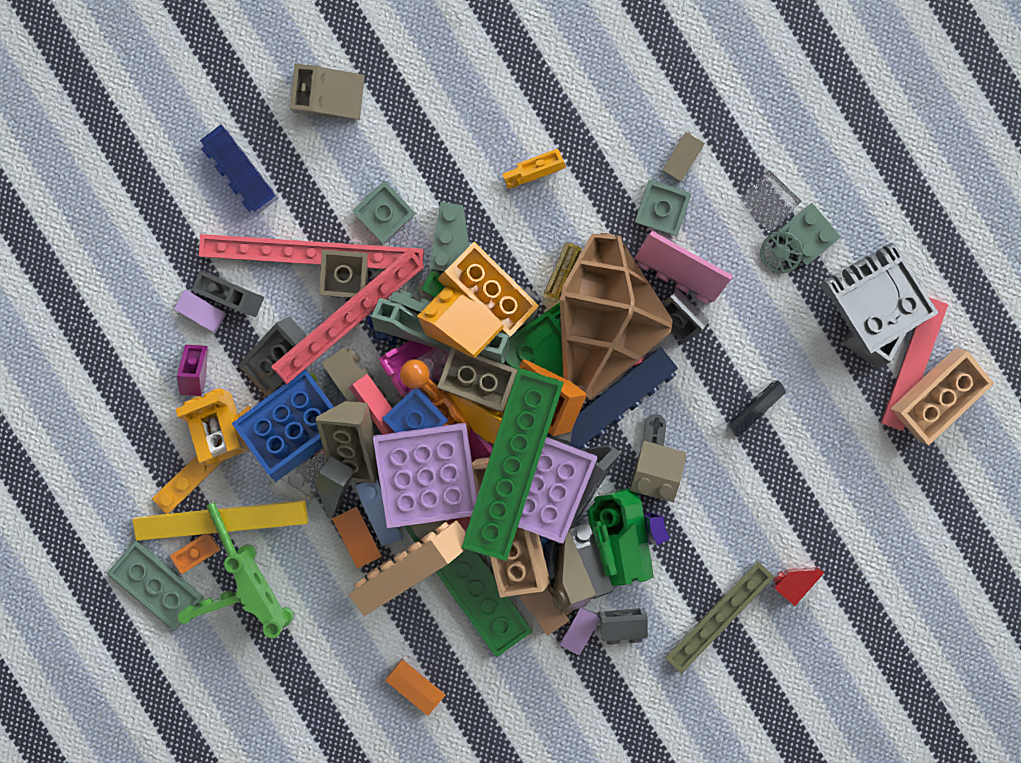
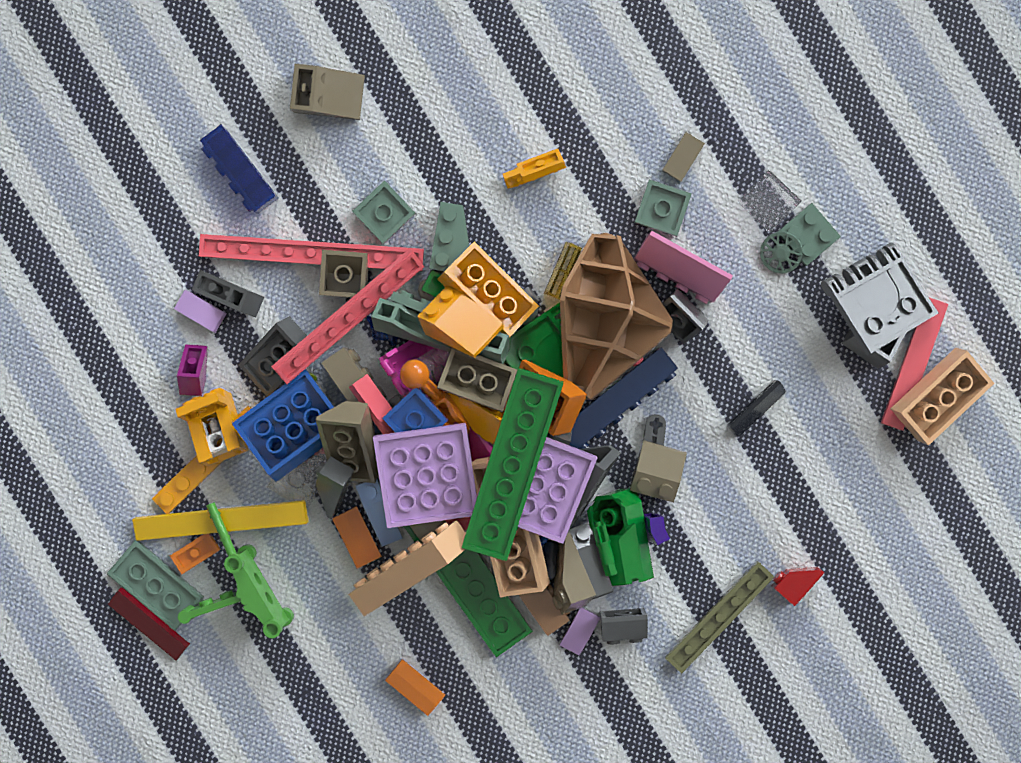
(148, 623): none -> dark red tile

